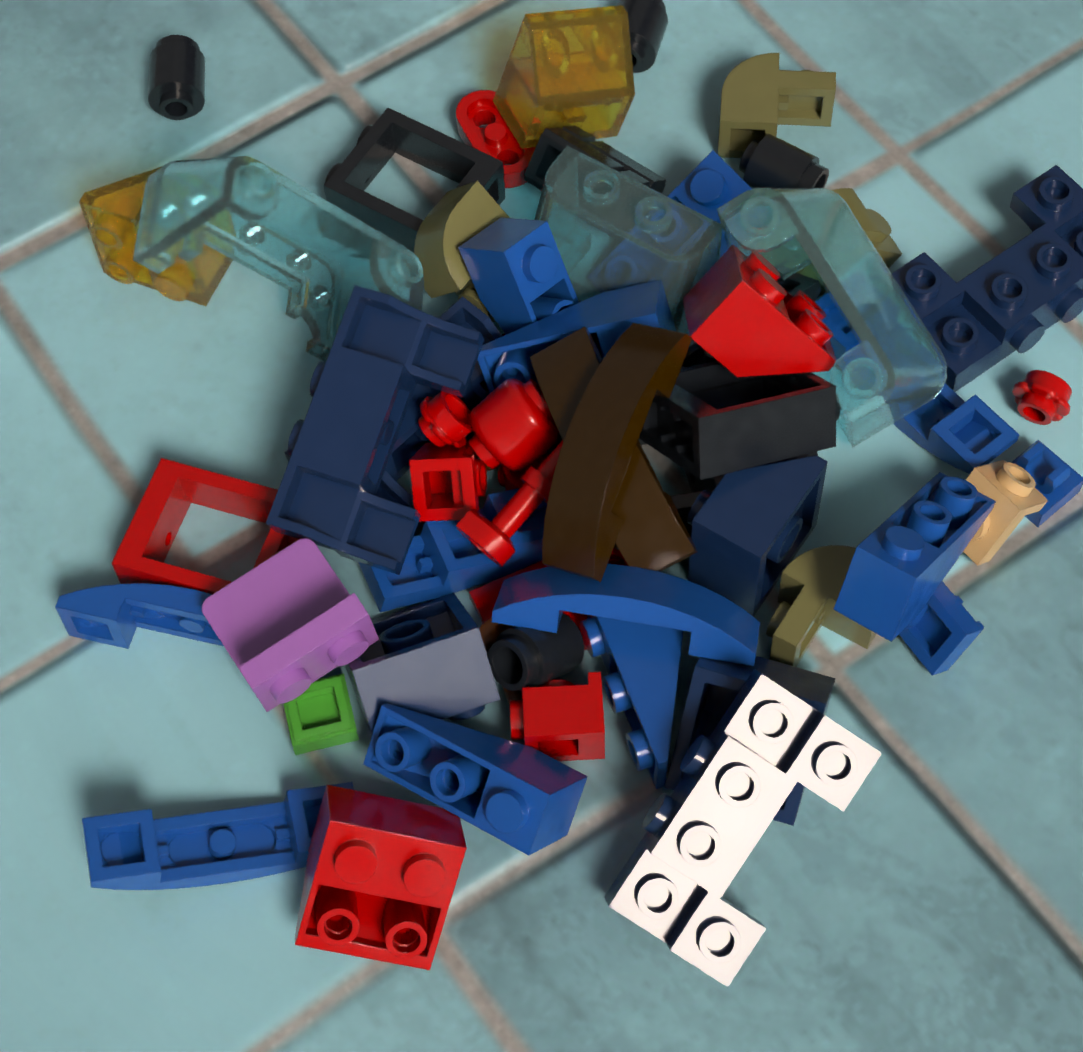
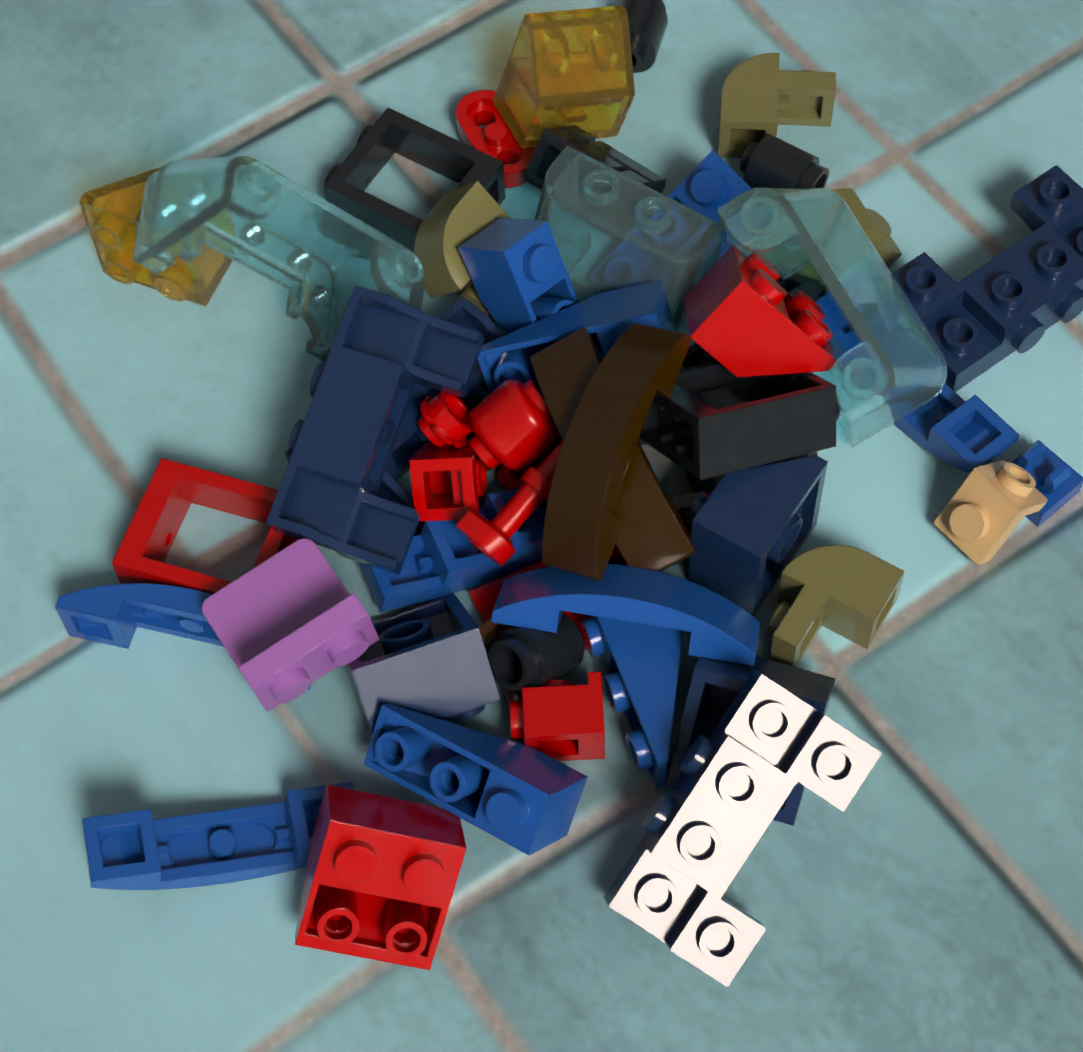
(176, 78): black brick -> none
(321, 716): bright green tile -> none
(911, 555): blue slope -> none
(941, 631): blue tile -> none
(1042, 397): red plate -> none

